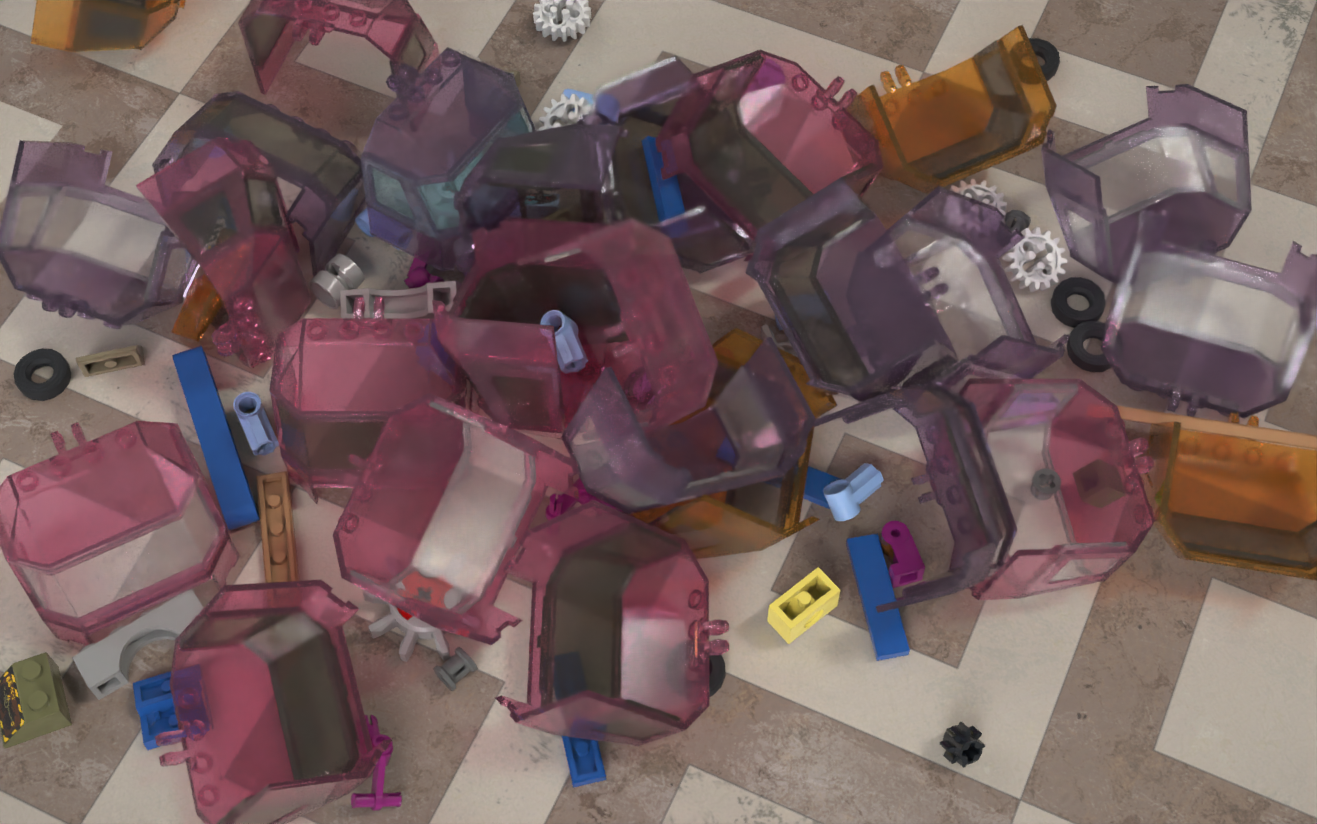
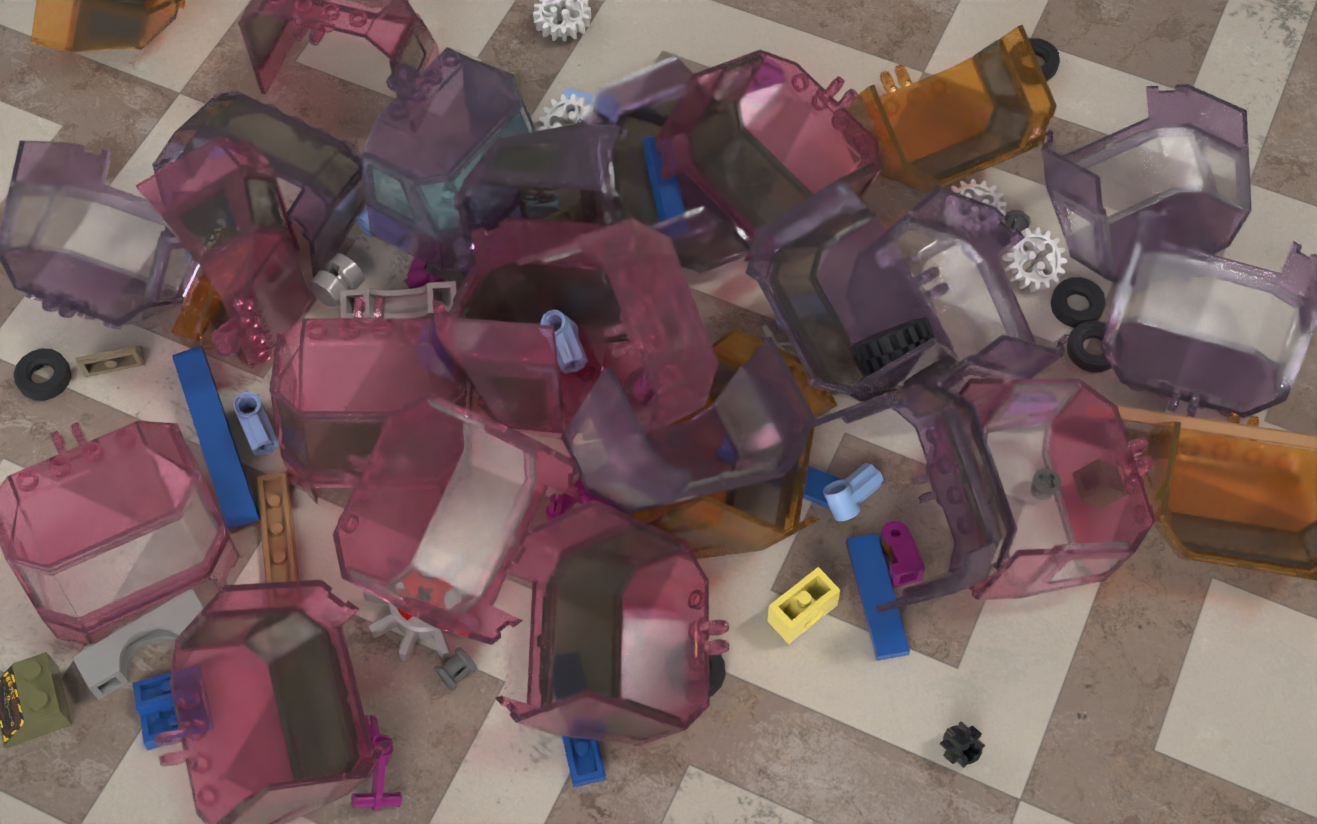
(891, 344): none -> black tyre

